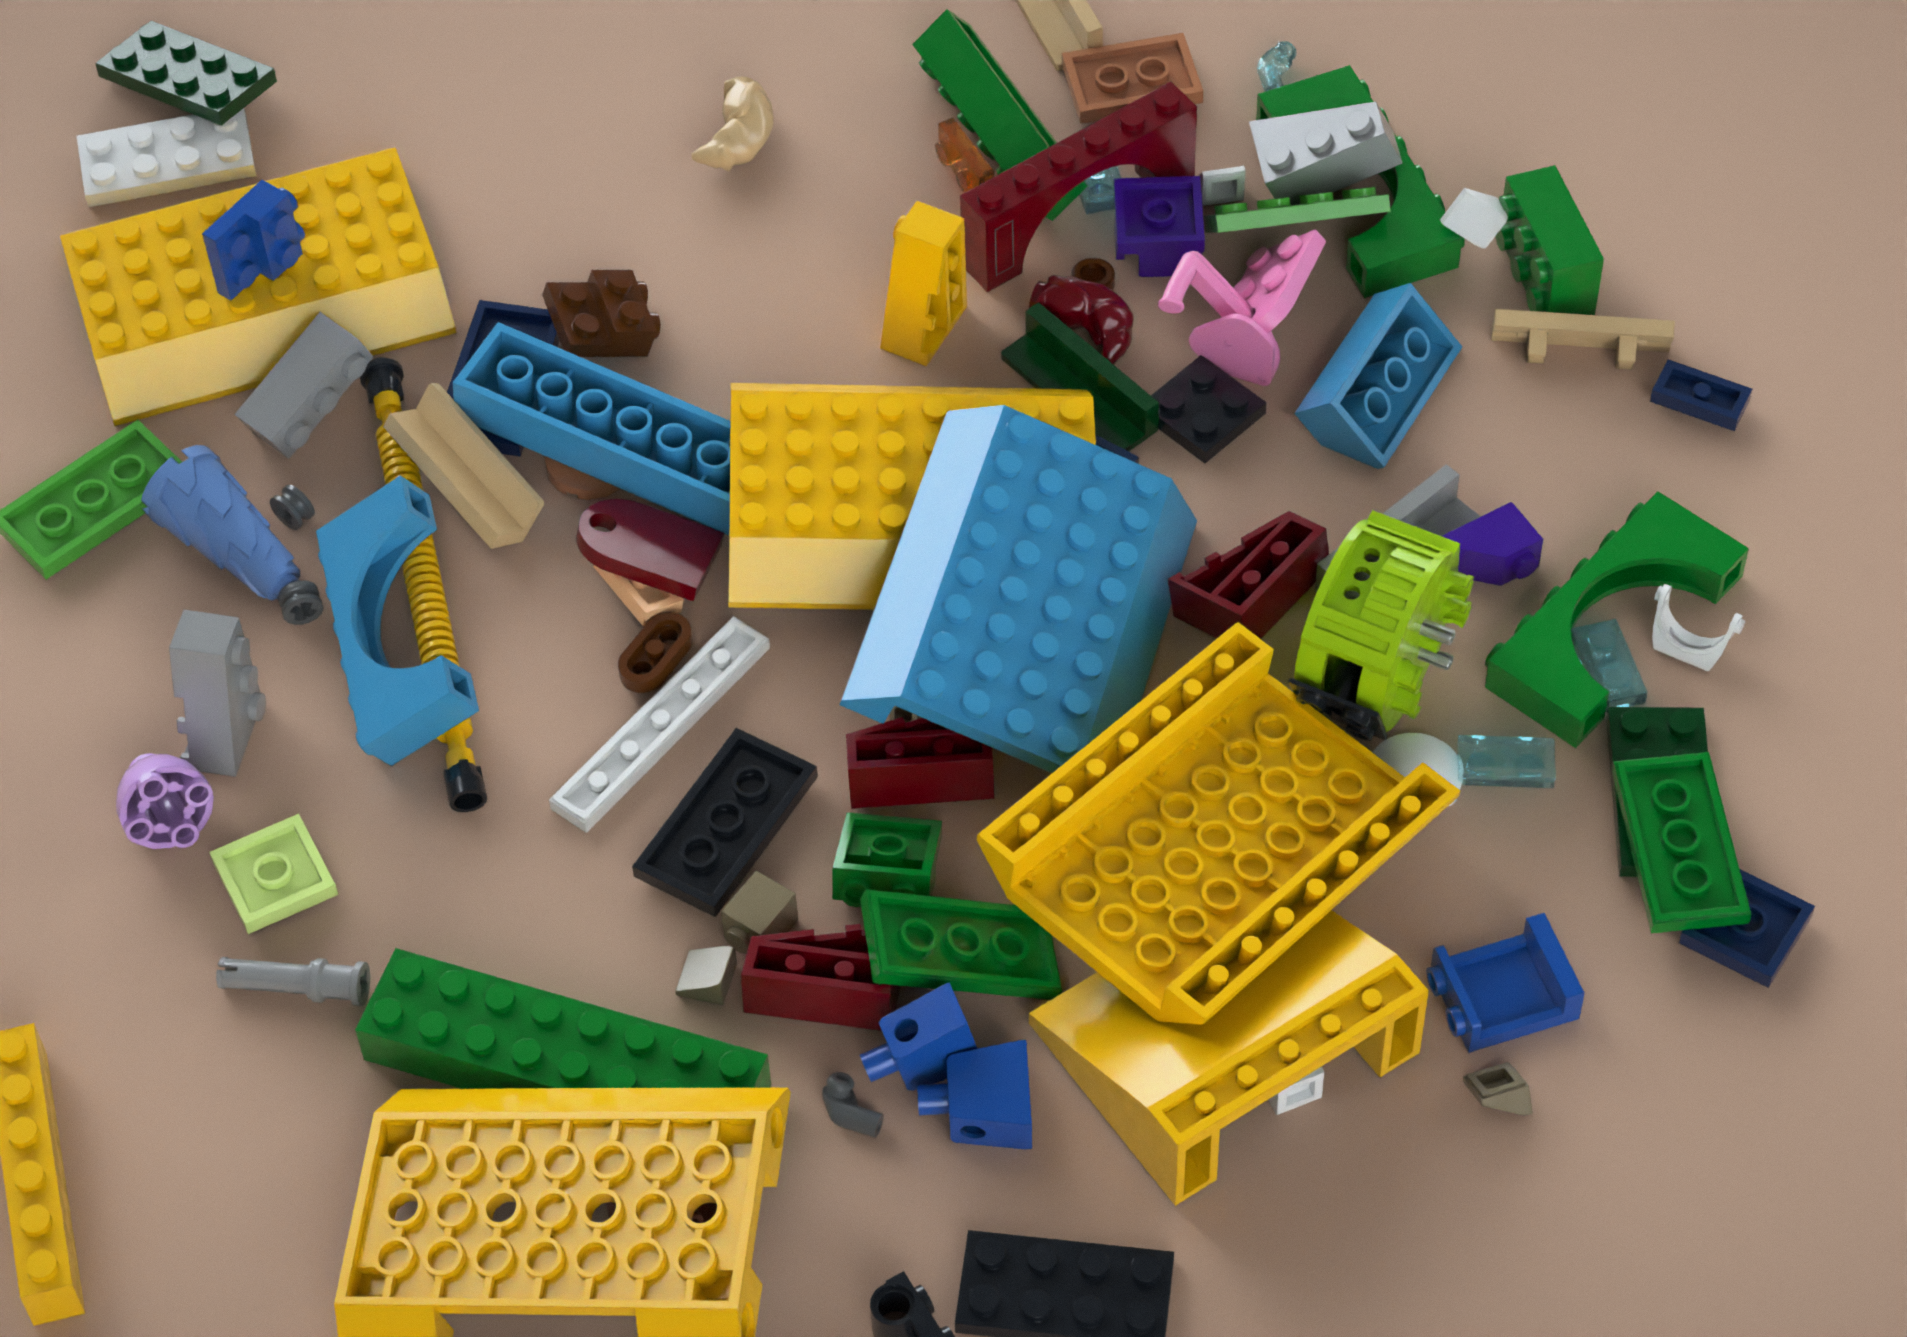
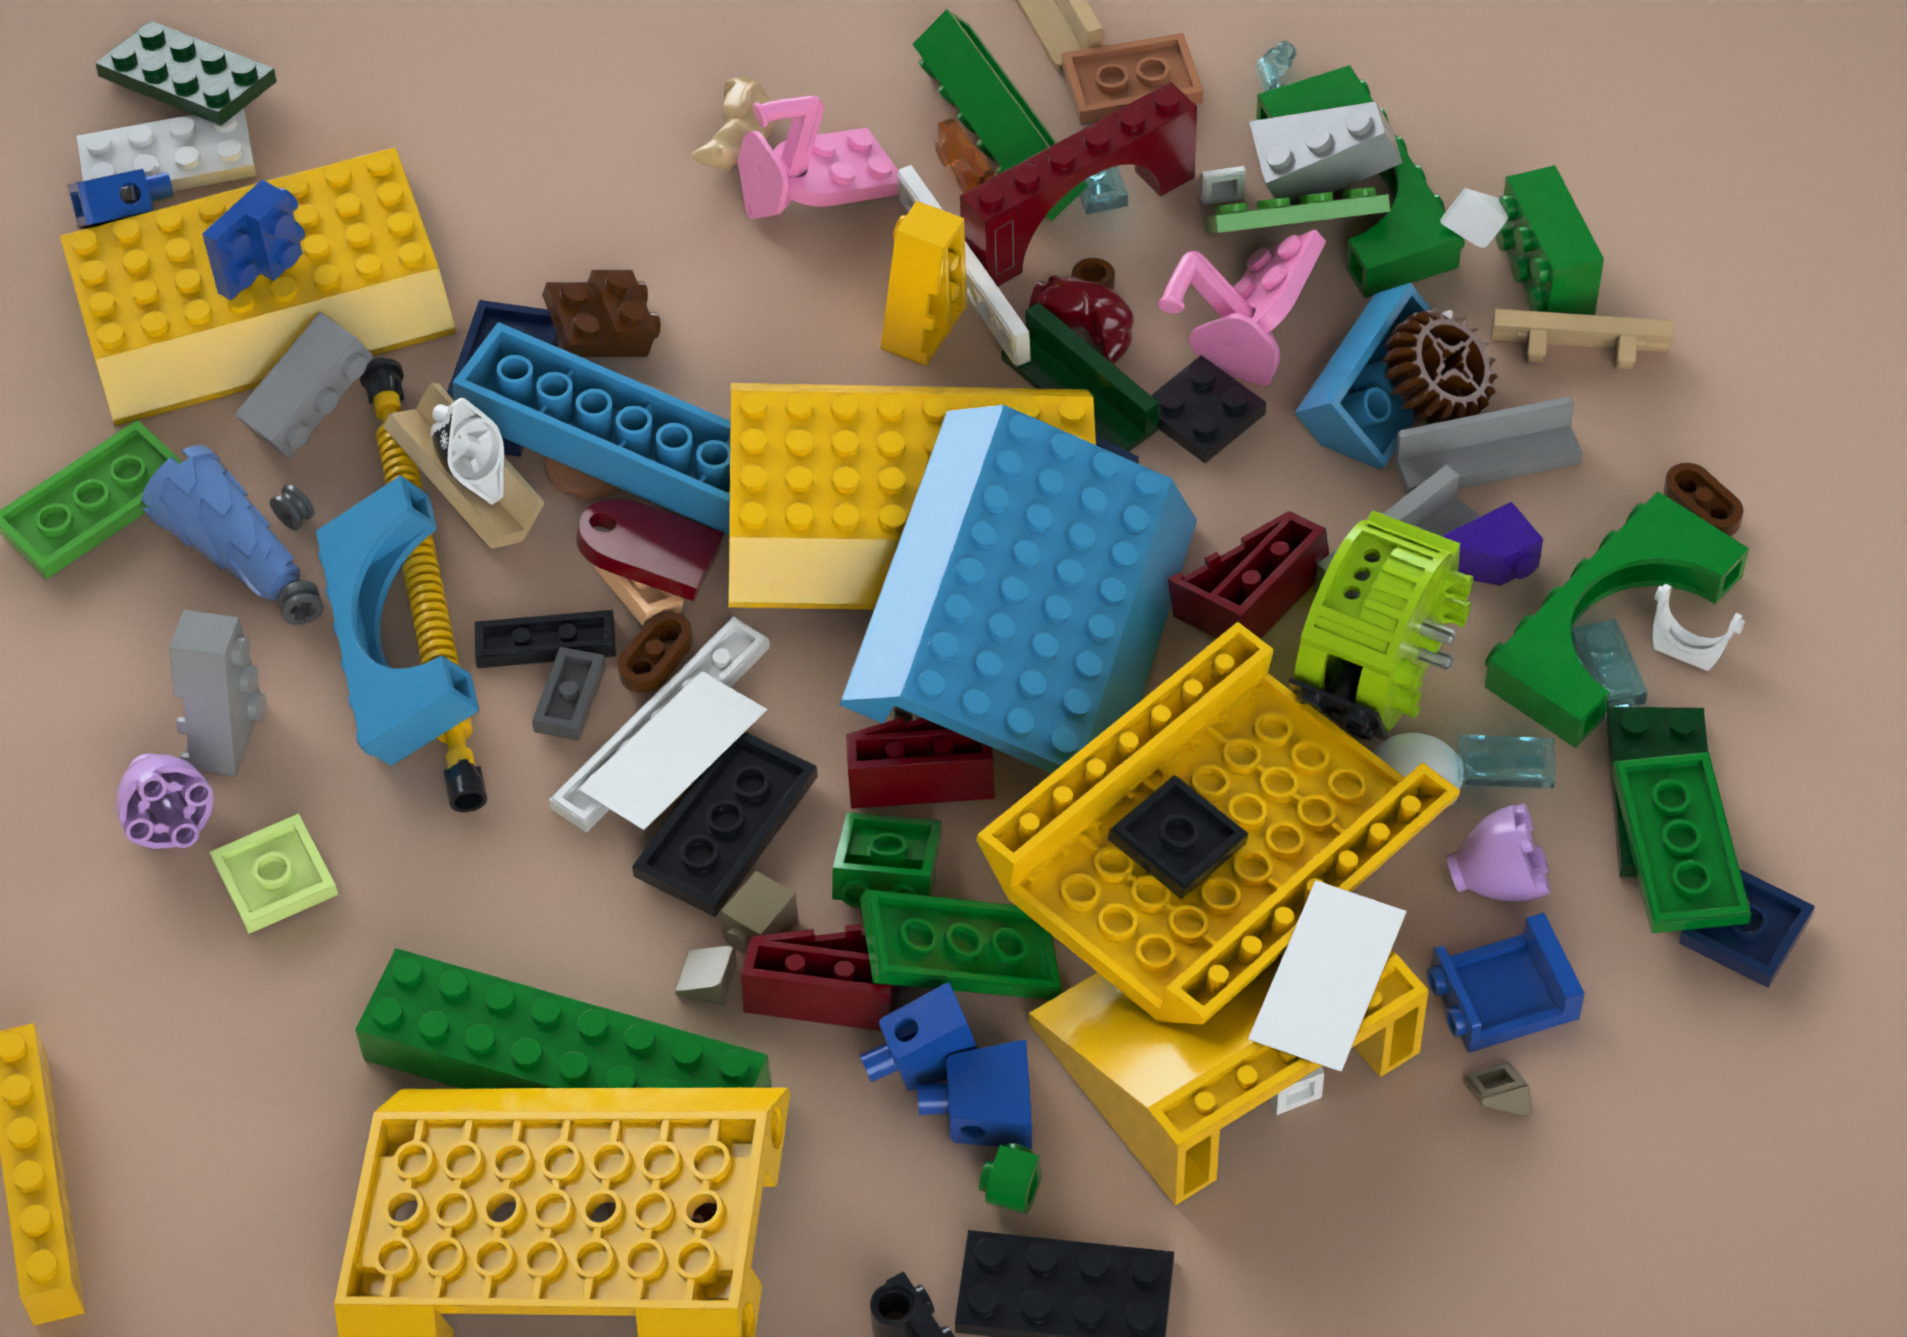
(101, 201): none -> blue torso
(316, 980): light grey pin -> none
(470, 448): none -> white hat
(539, 637): none -> black tile
(569, 693): none -> dark grey plate
(672, 750): none -> white sticker
(810, 166): none -> bright pink plate
(844, 1108): dark grey arm -> none
(981, 289): none -> white tile
(1011, 1178): none -> green plate
(1158, 221): dark purple panel -> none
(1178, 836): none -> black tile
(1327, 976): none -> white sticker
(1439, 367): none -> reddish brown gear
(1490, 445): none -> light grey panel
(1501, 858): none -> lavender piece
(1701, 395): dark blue plate -> none
(1707, 497): none -> reddish brown plate

